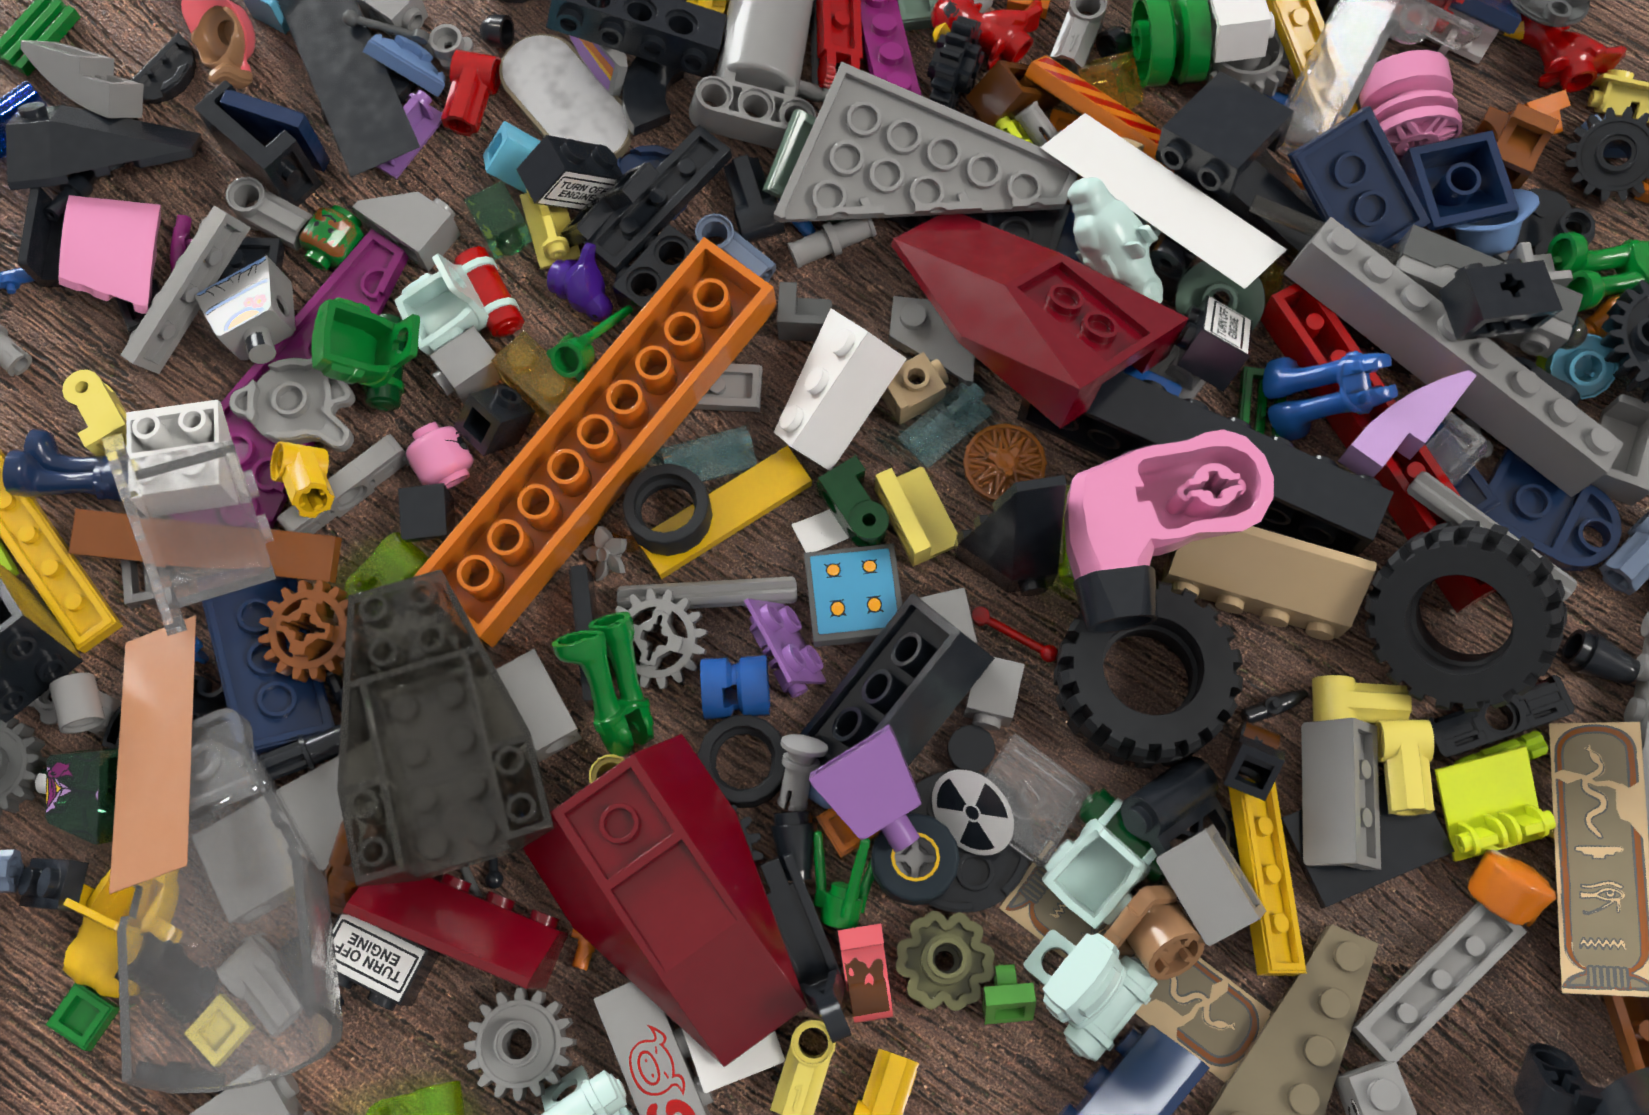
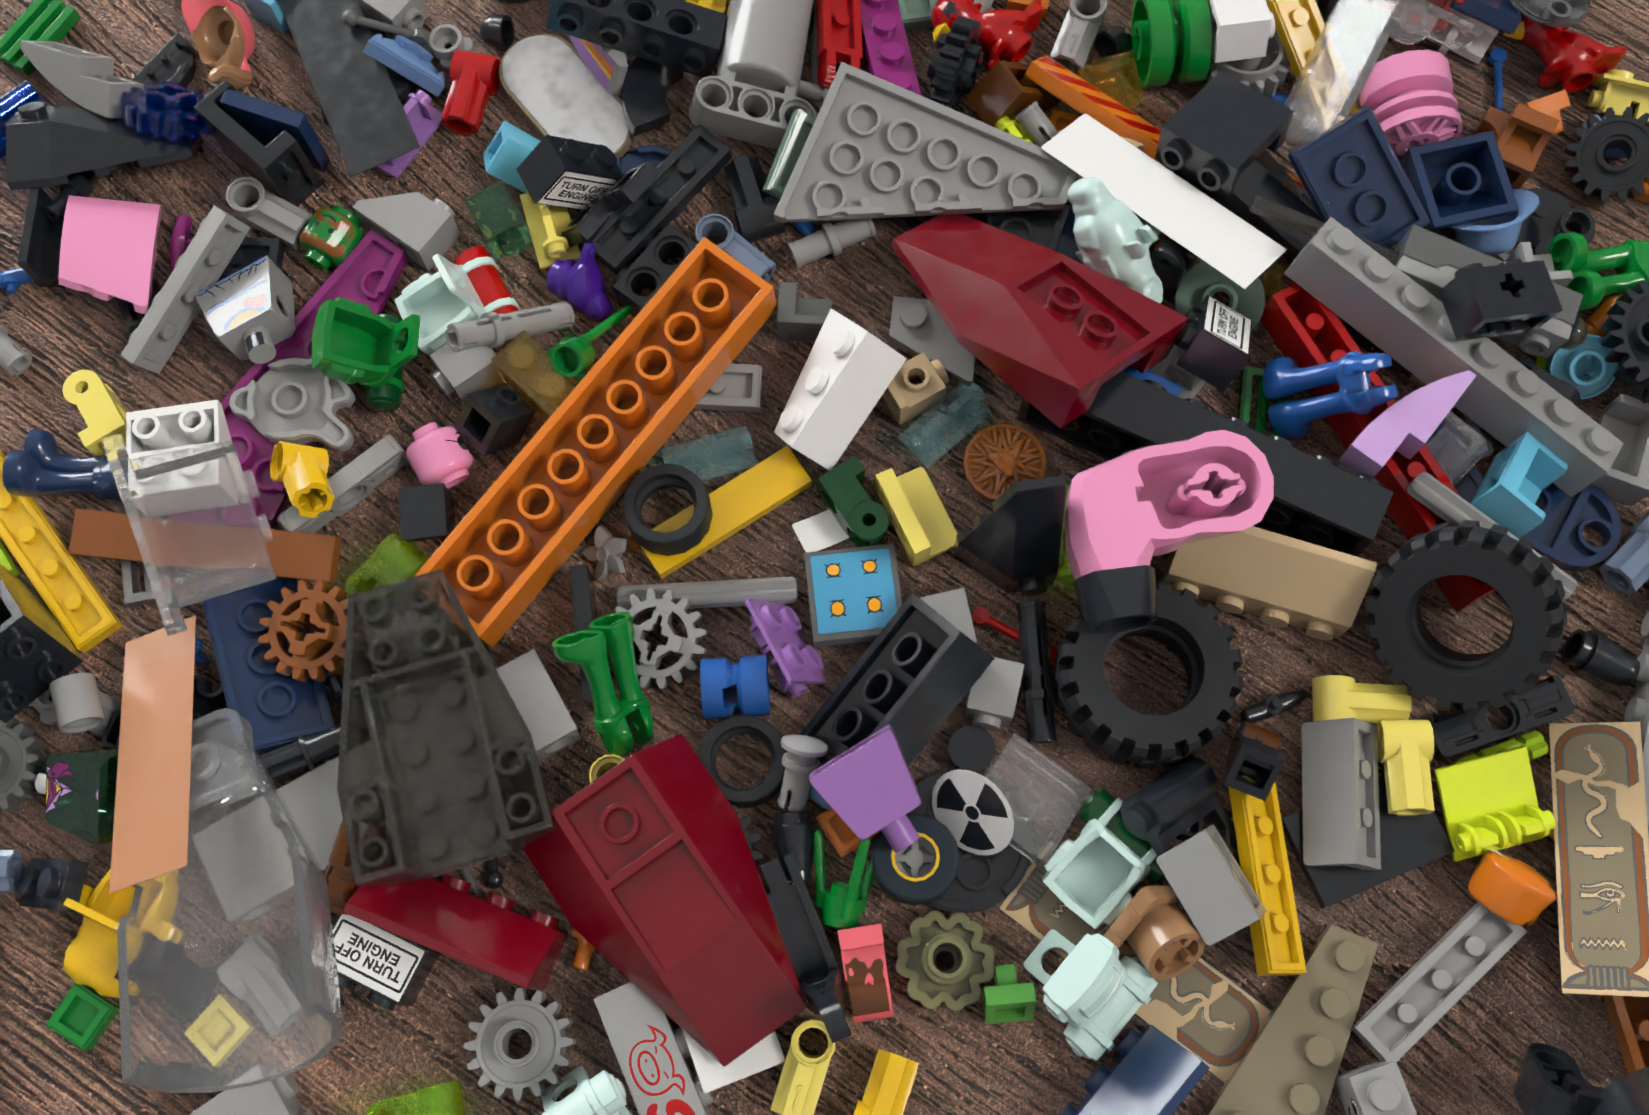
(164, 110): none -> clear blue gear
(495, 328): none -> light grey pin
(1036, 674): none -> black pin
(1497, 58): none -> blue hinge
(1516, 482): none -> medium azure panel

